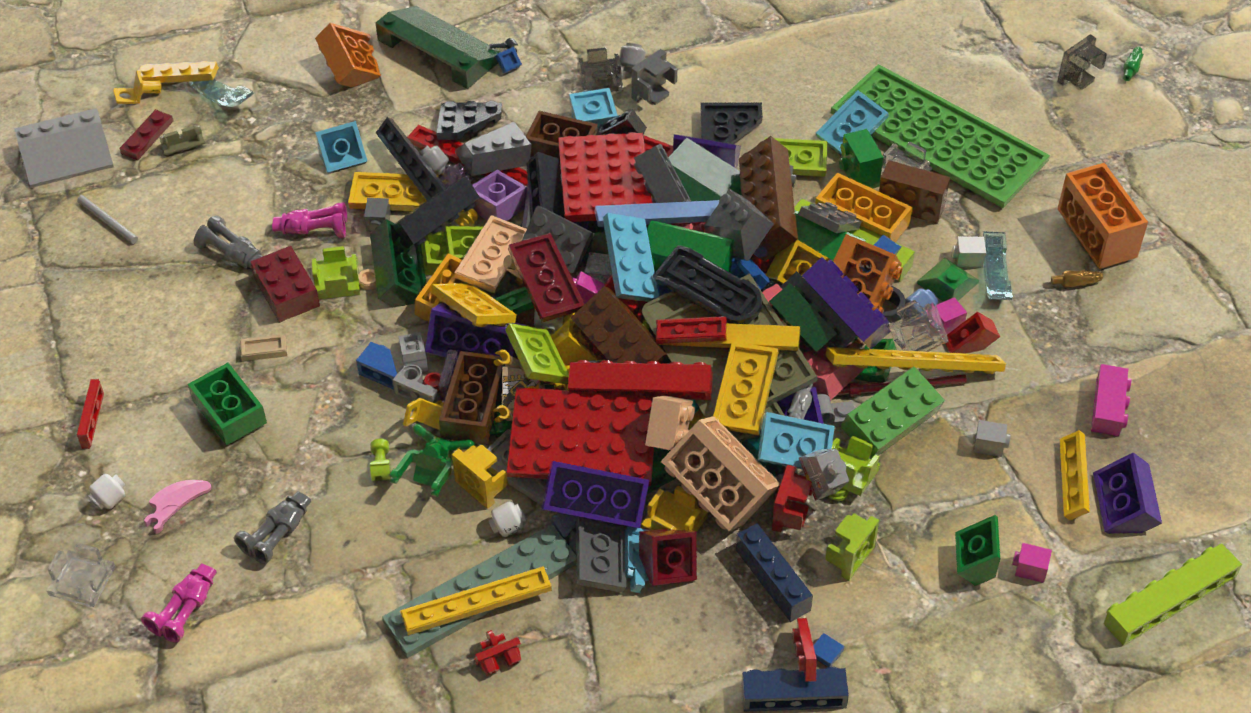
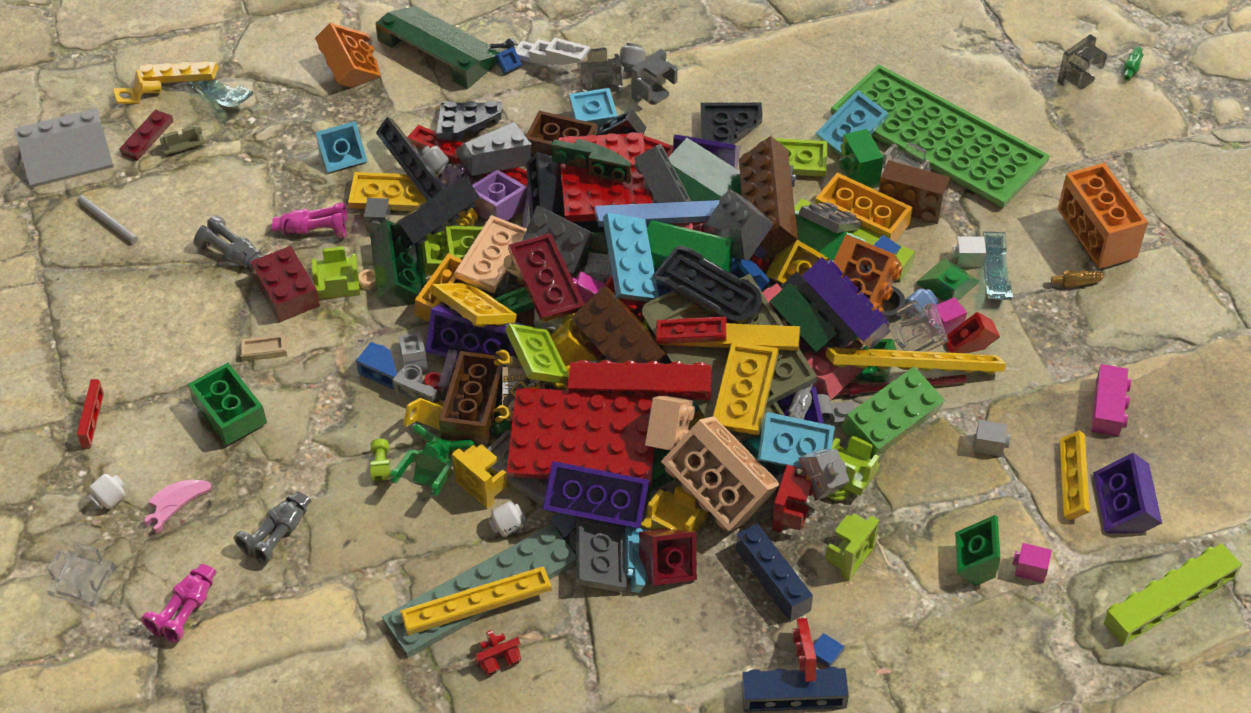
(552, 53): none -> white slope
(588, 155): none -> dark green slope

